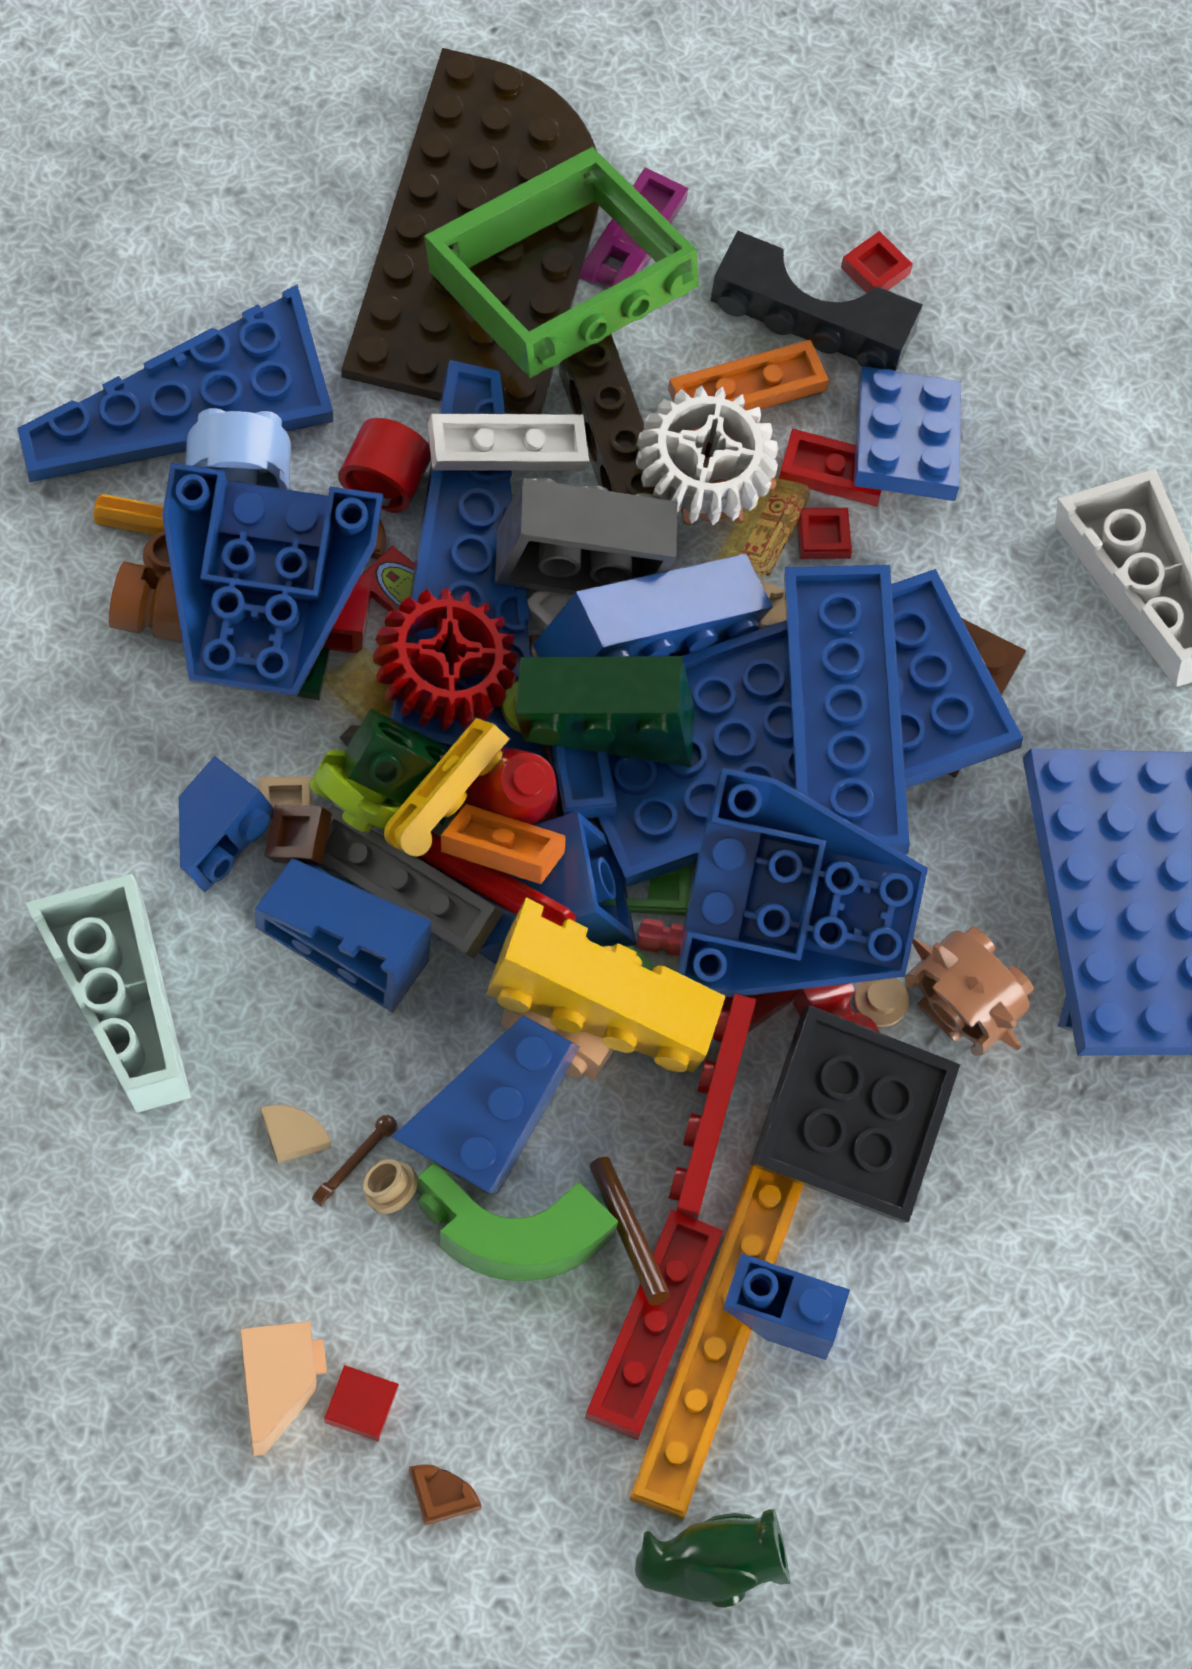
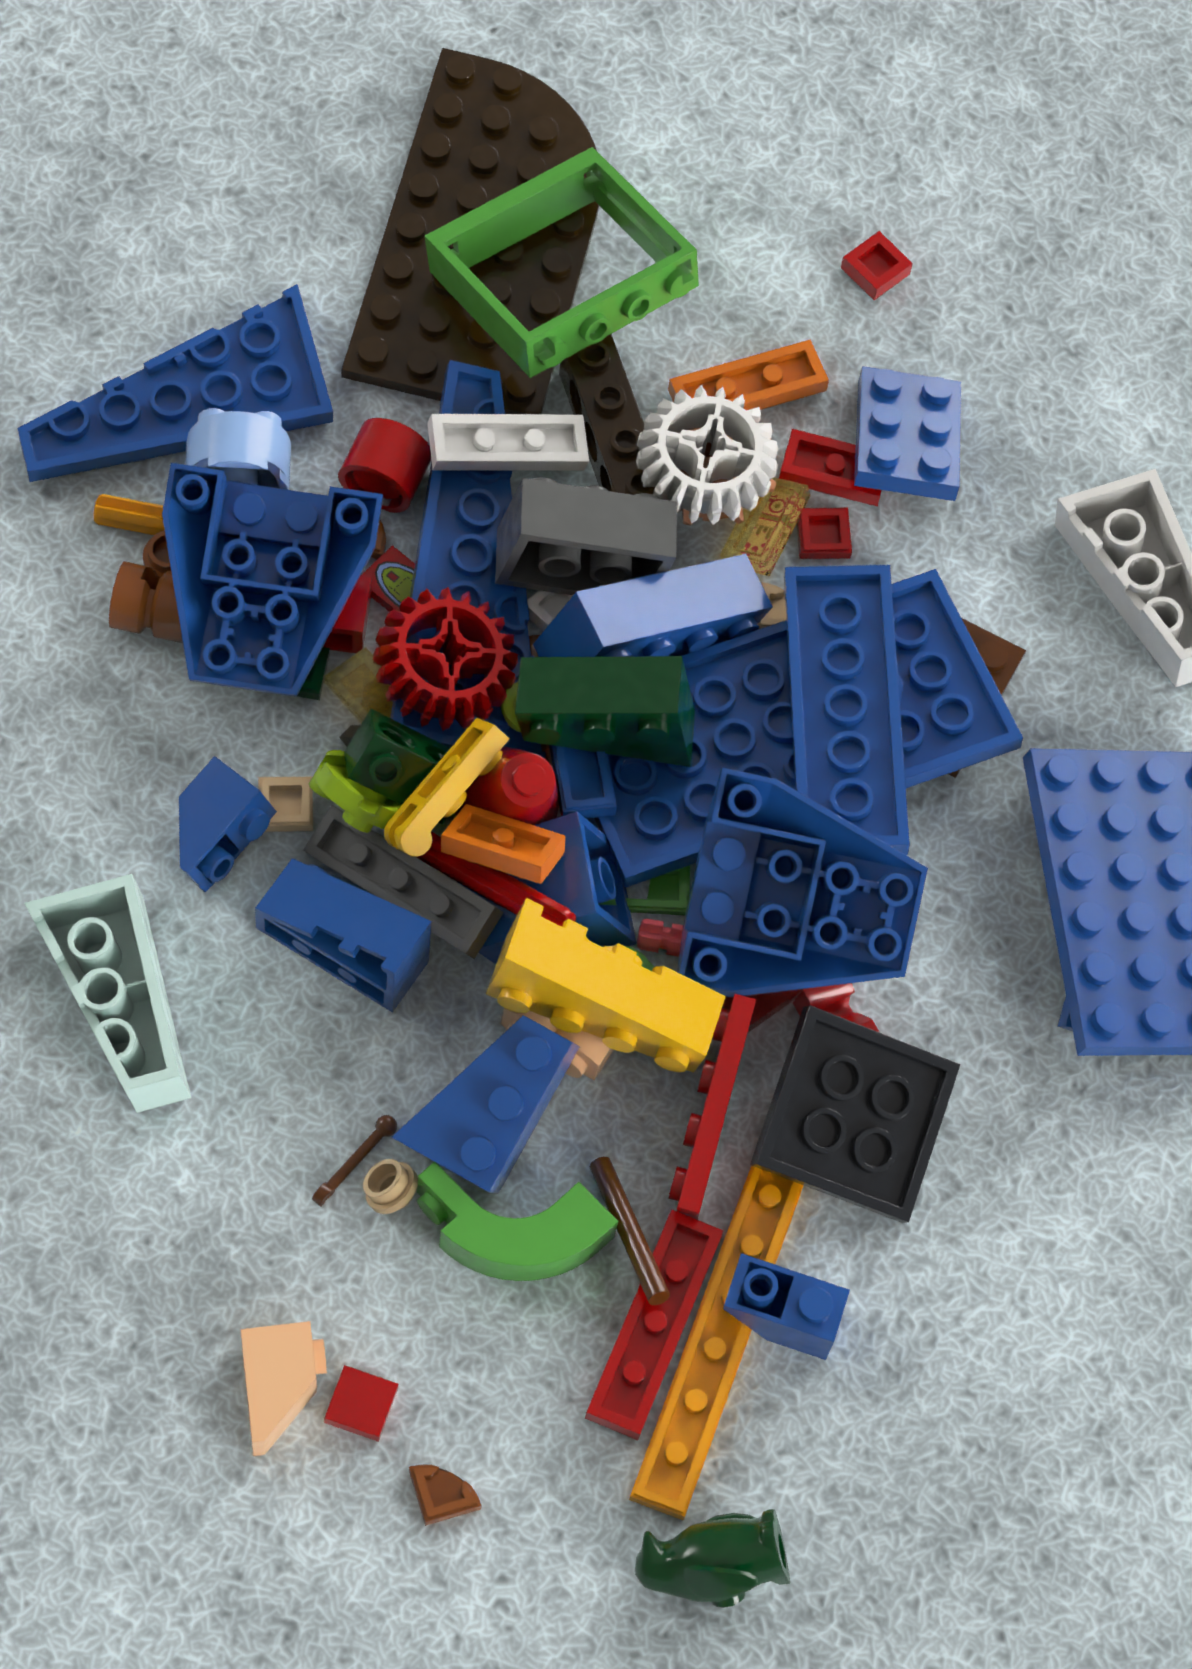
(293, 1132): tan tile -> none
(298, 834): reddish brown plate -> none
(614, 242): magenta plate -> none
(868, 329): black arch -> none
(882, 1001): tan plate -> none
(970, 989): nougat brick -> none

